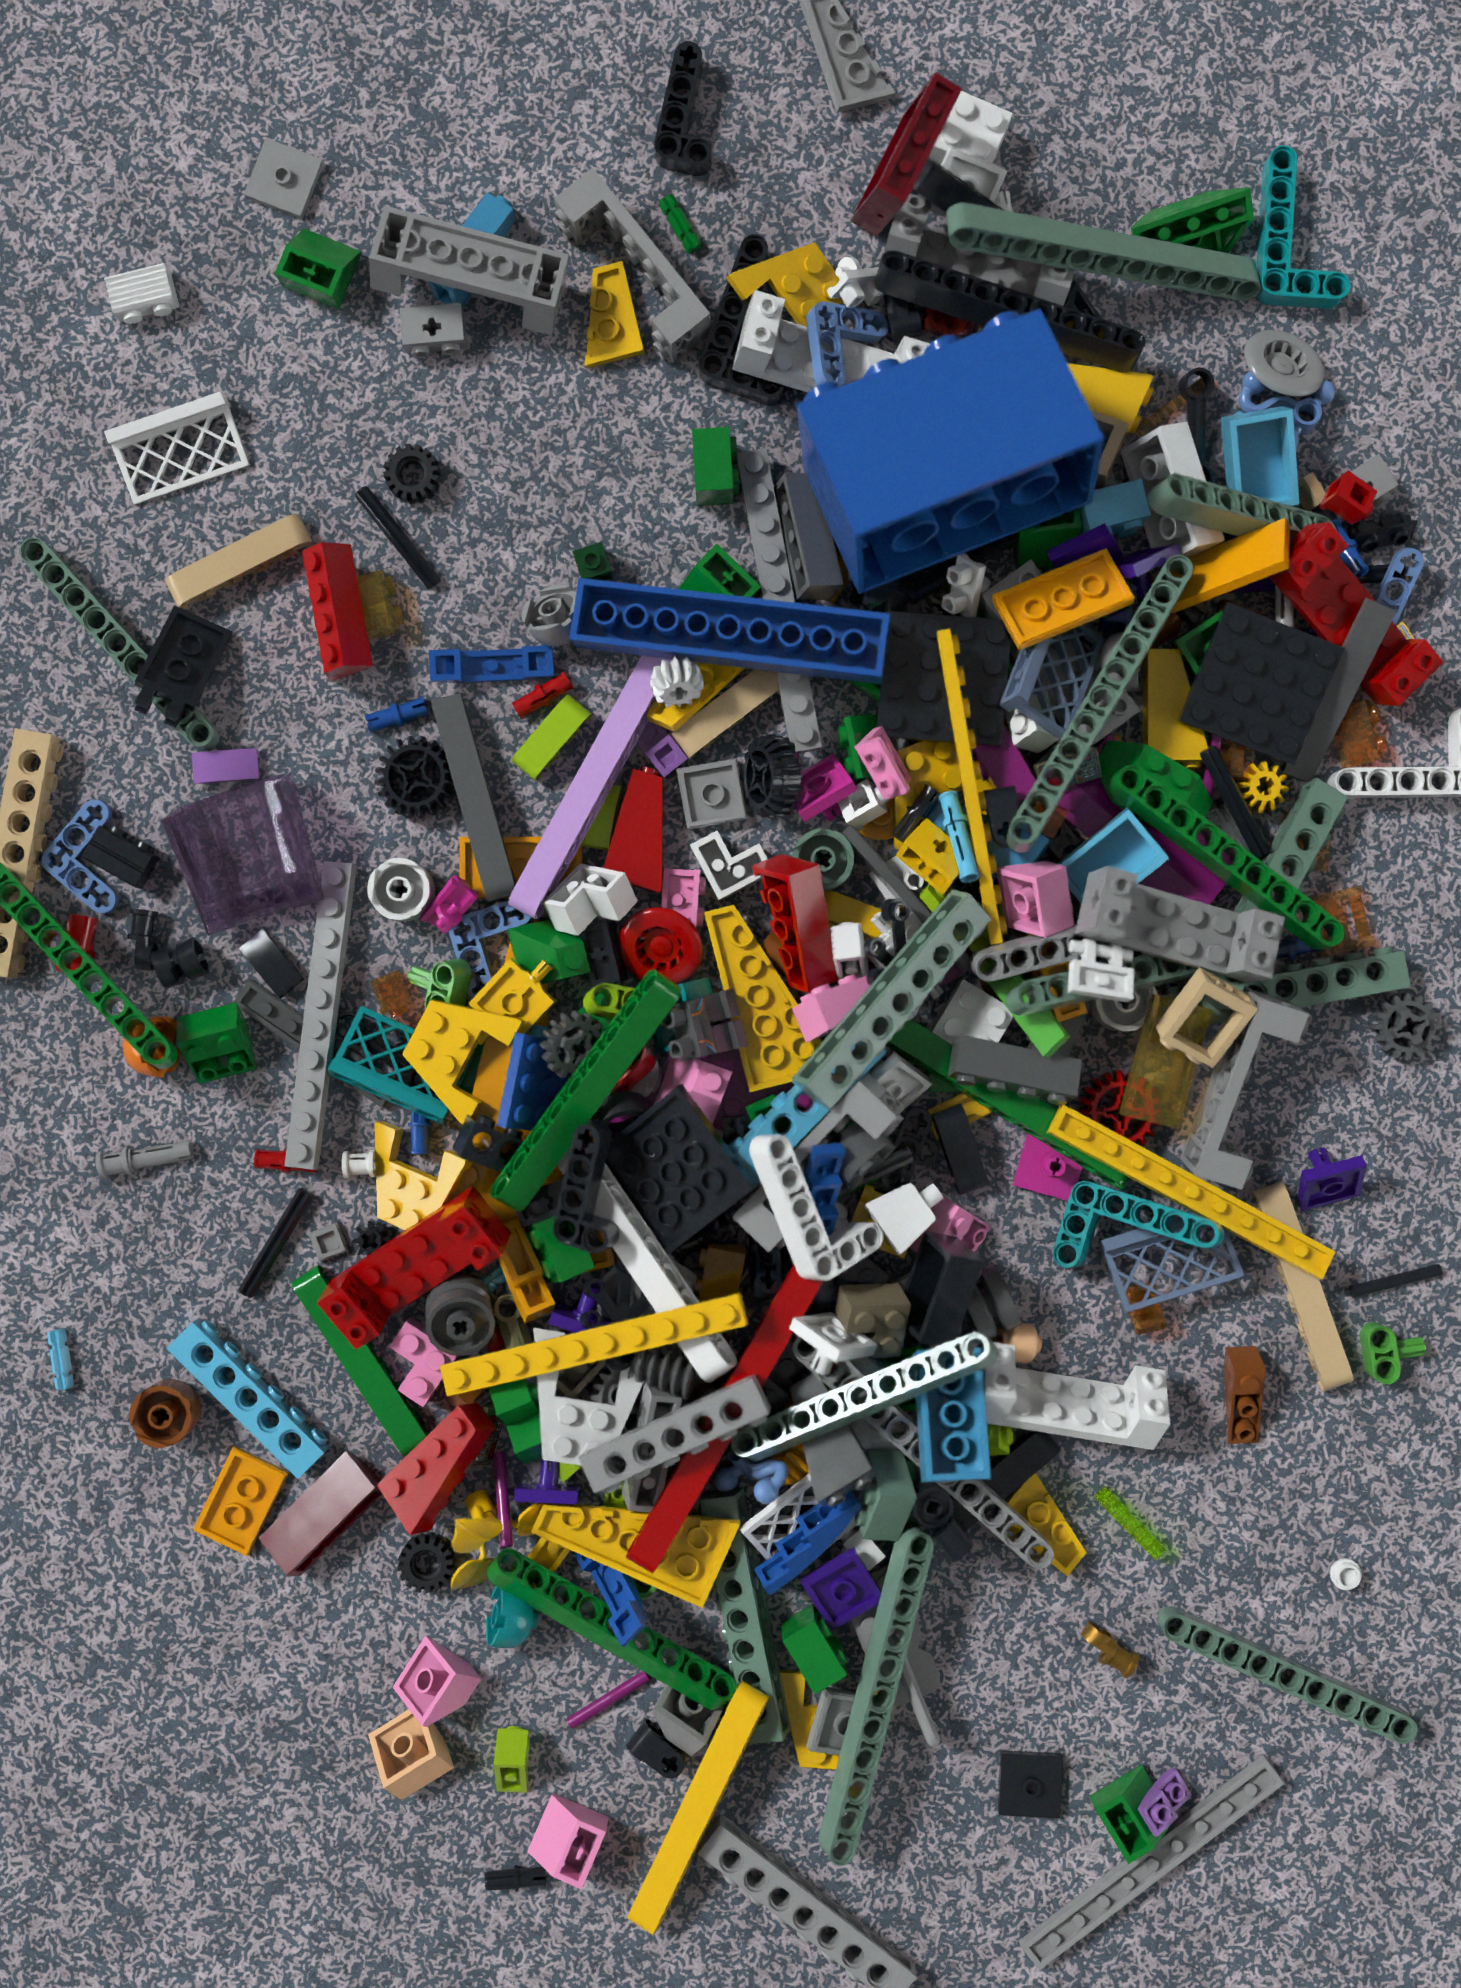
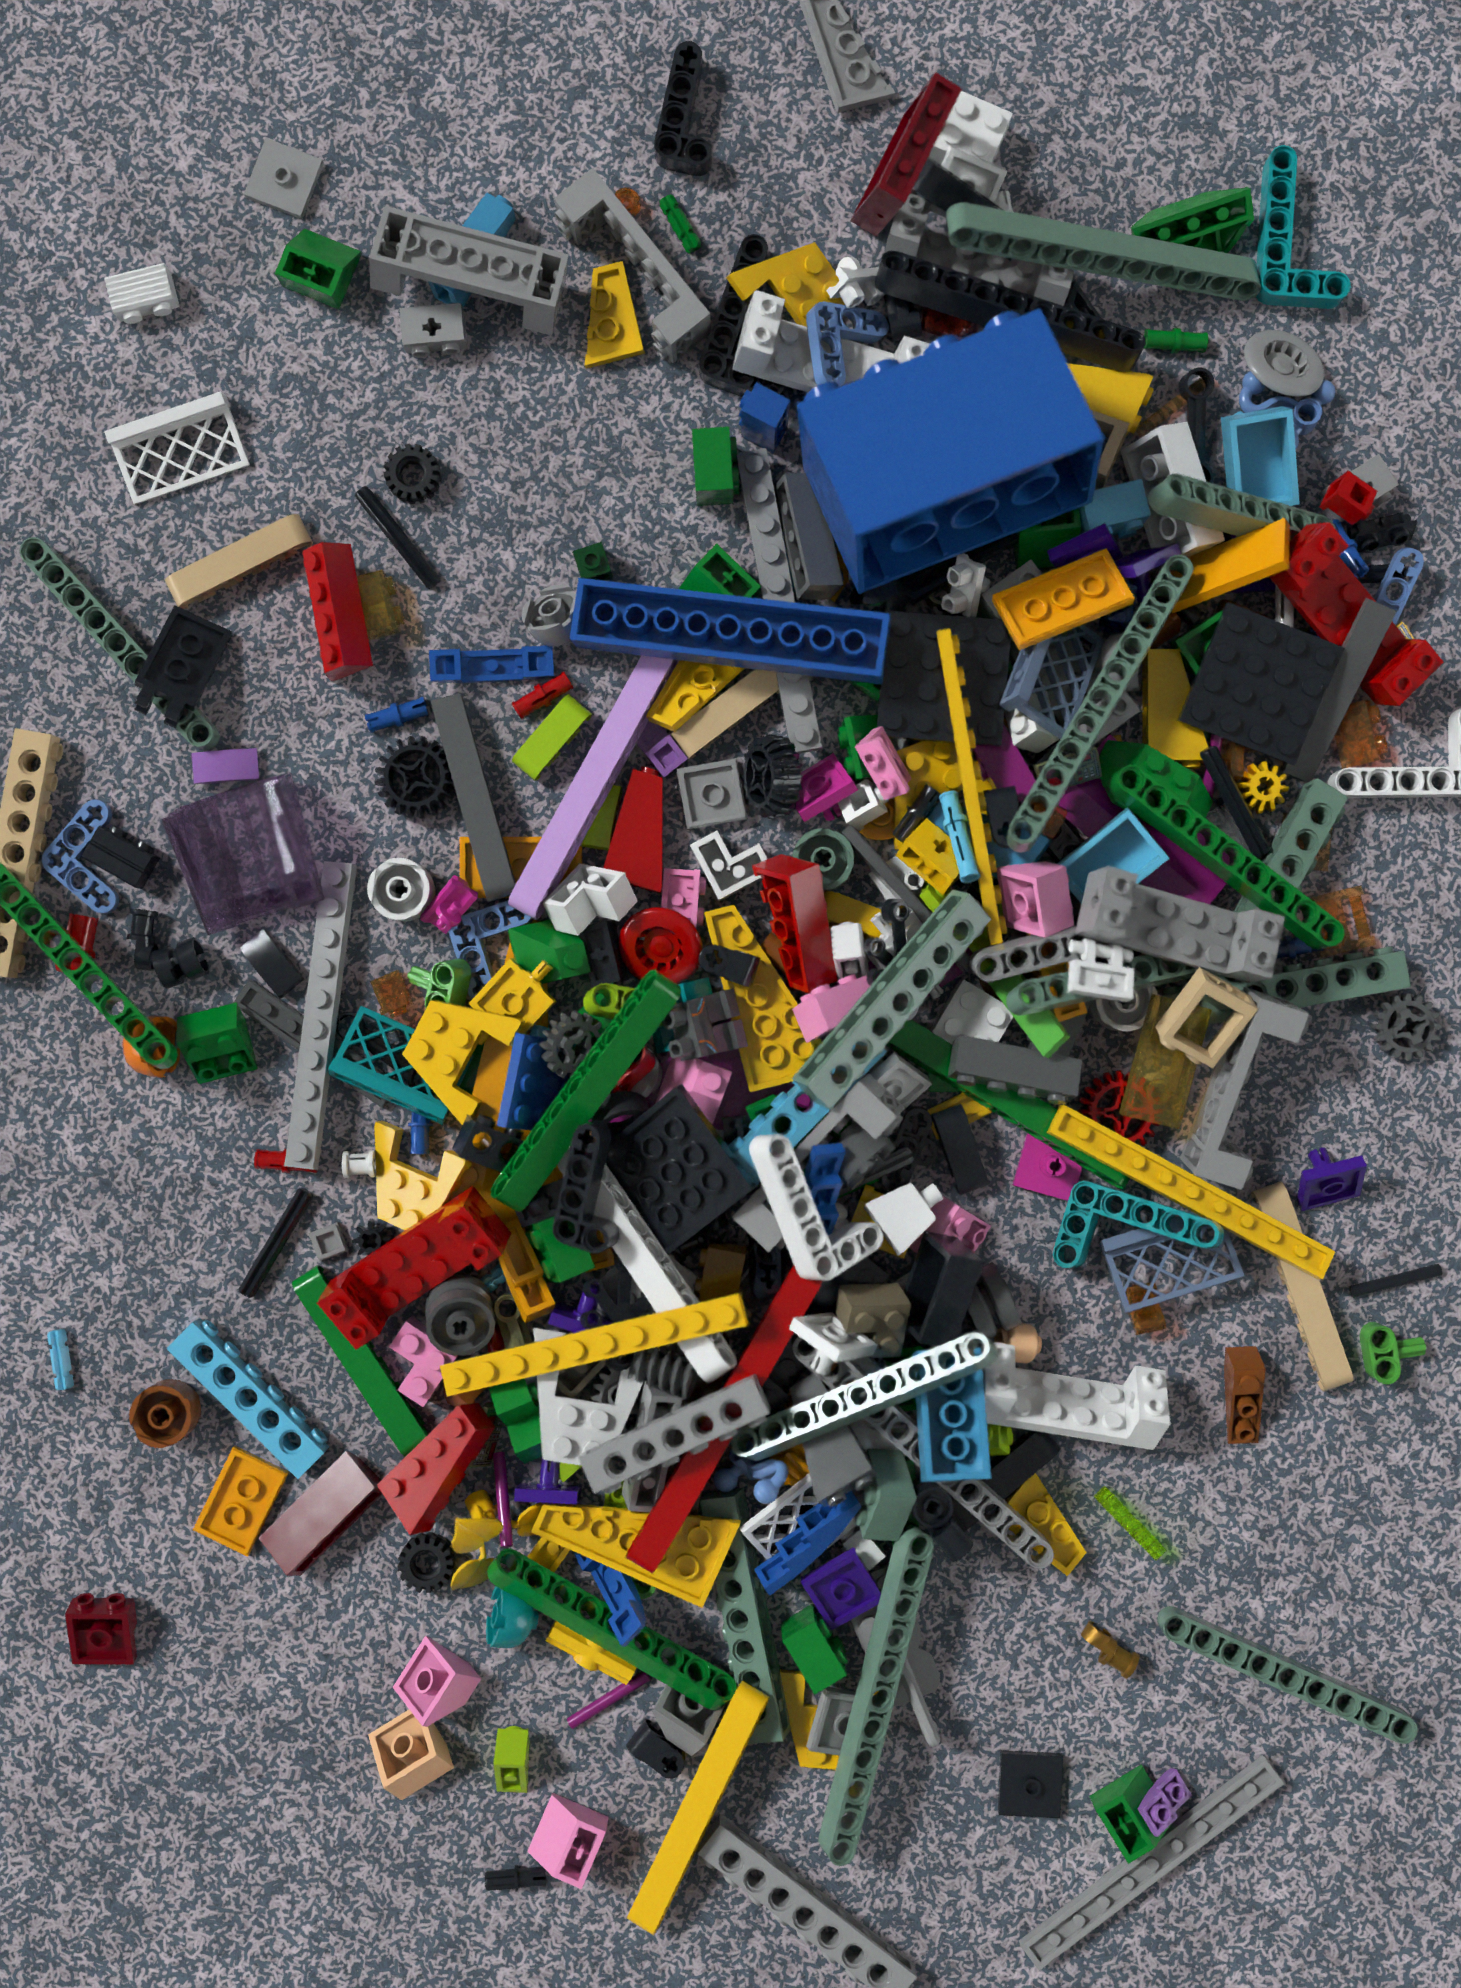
(102, 1629): none -> dark red plate
(130, 1160): light grey pin -> none
(589, 1654): none -> yellow piece
(632, 197): none -> clear orange plate
(676, 682): white gear -> none
(734, 966): none -> black piece
(764, 417): none -> blue brick
(1176, 340): none -> green pin
(1310, 492): tan plate -> none
(1345, 1574): white plate -> none

